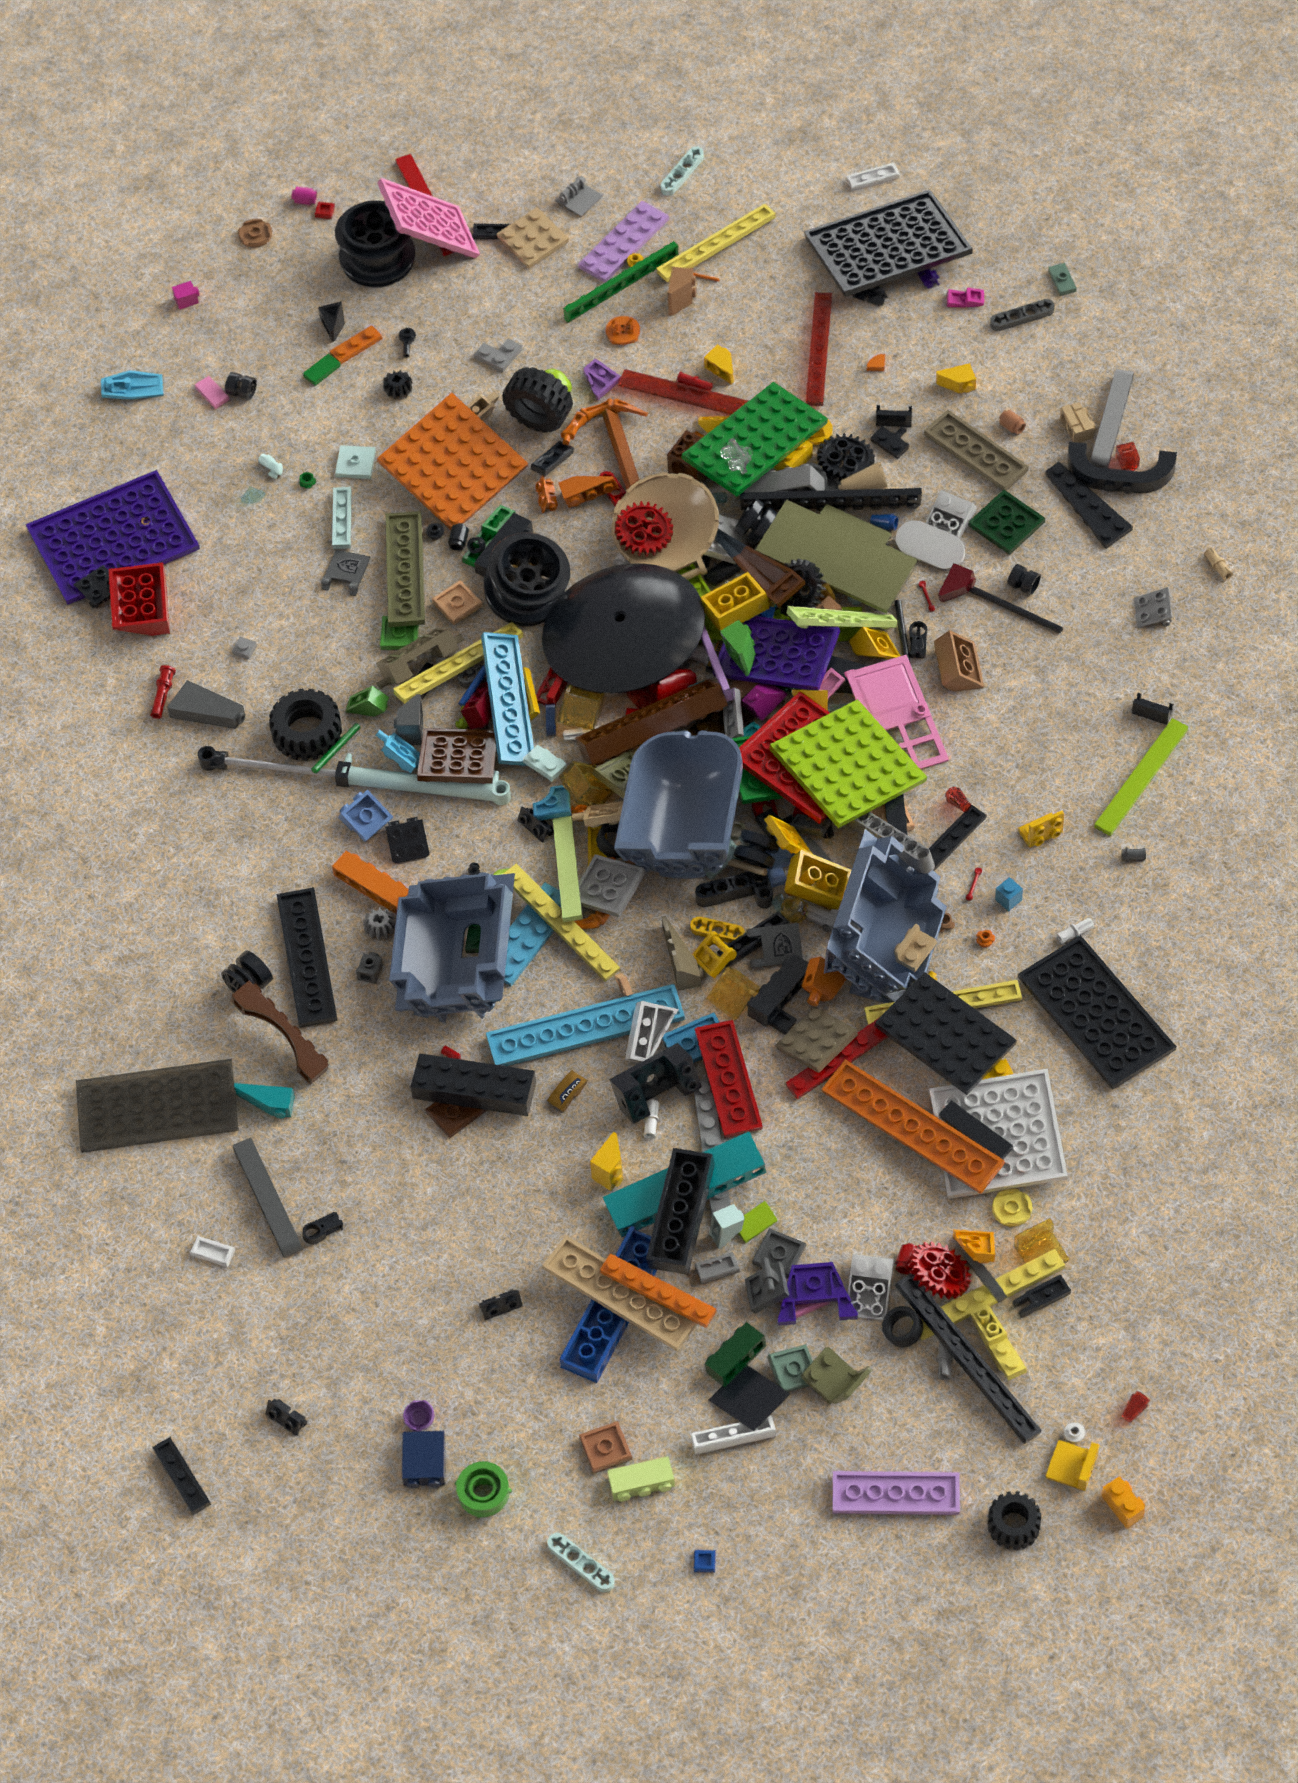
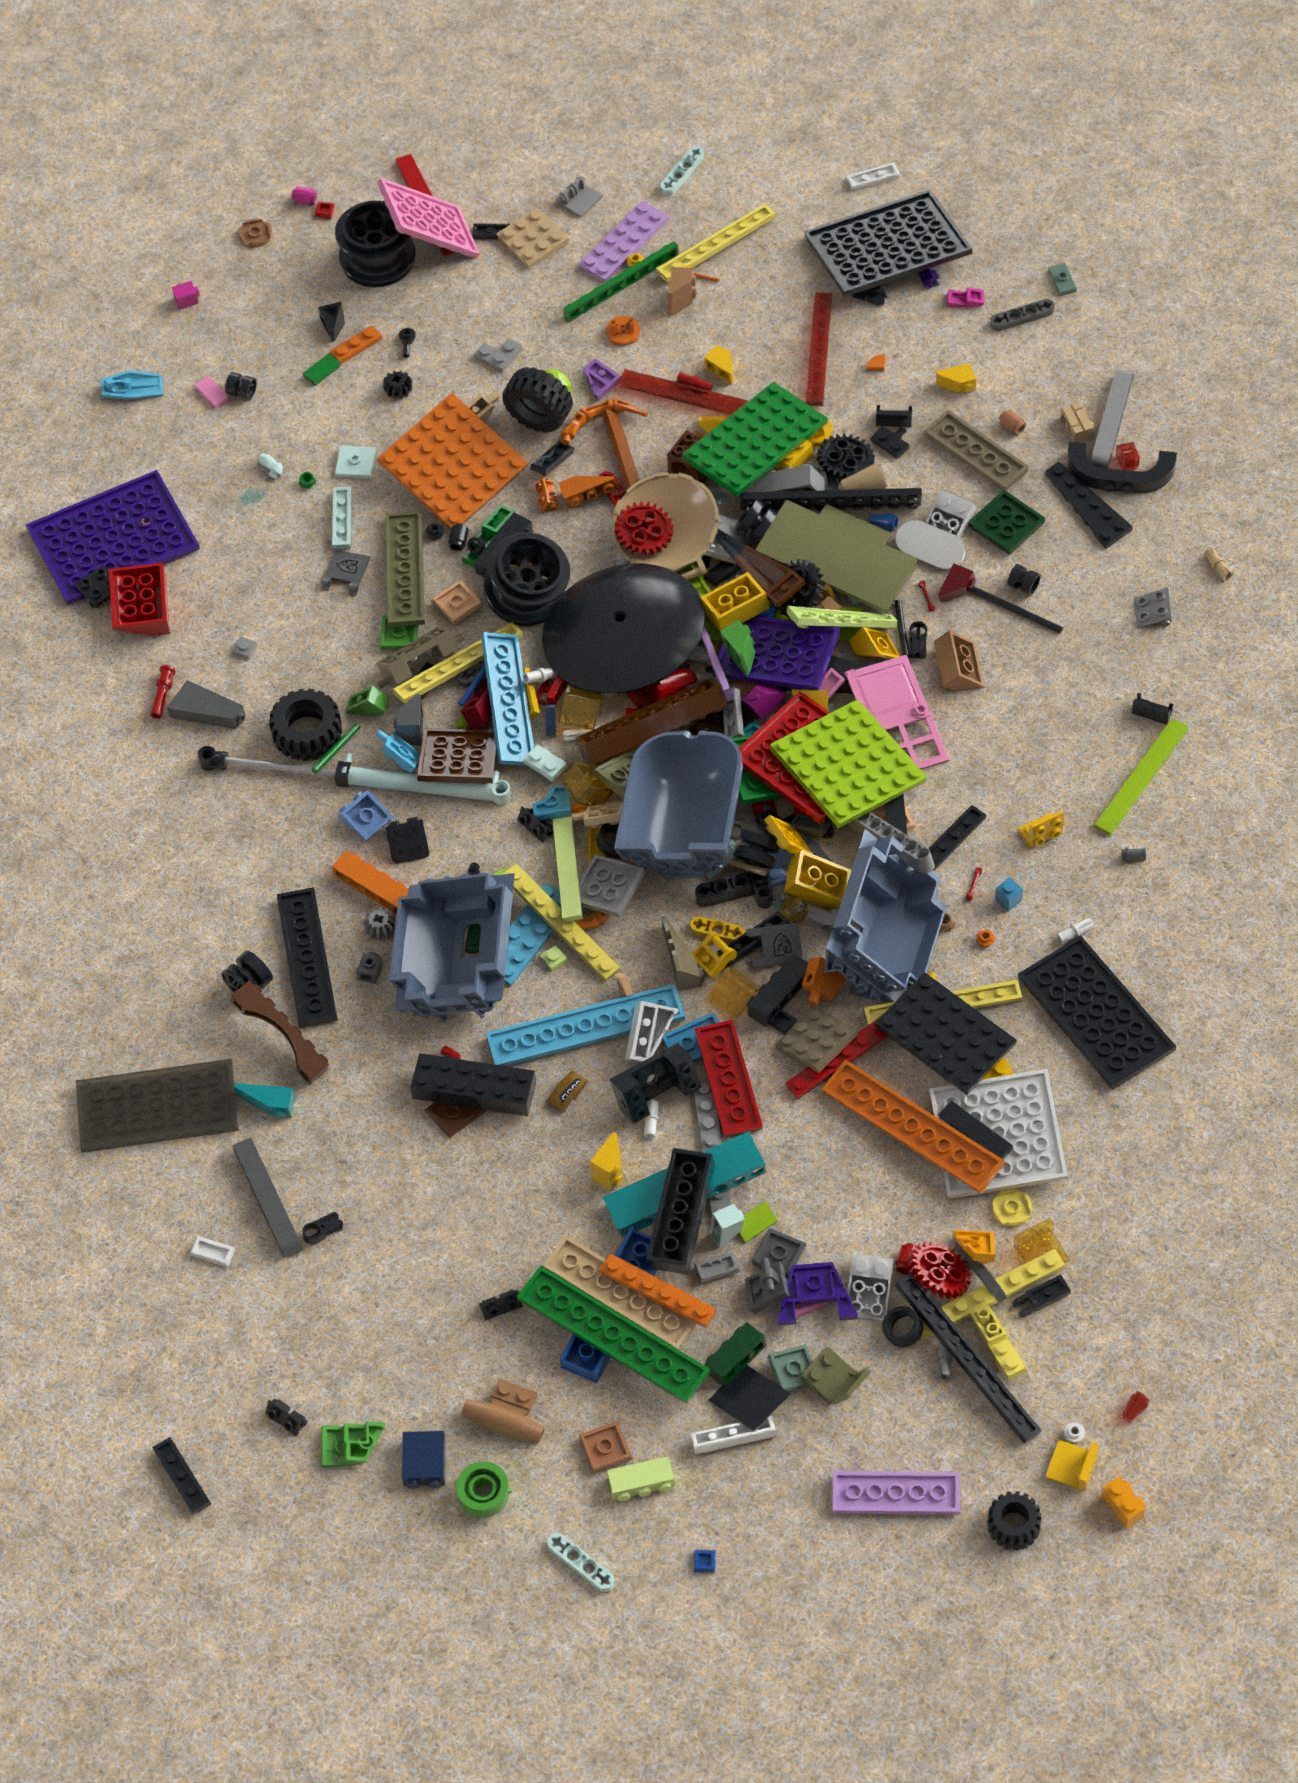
(350, 1441): none -> bright green slope
(418, 1415): medium lavender hair -> none
(506, 1412): none -> medium nougat plate
(539, 675): none -> white pin
(553, 958): none -> yellowish green plate
(613, 1334): none -> green plate
(740, 455): clear hips -> none
(914, 948): tan bracket -> none
(957, 798): clear red cone -> none

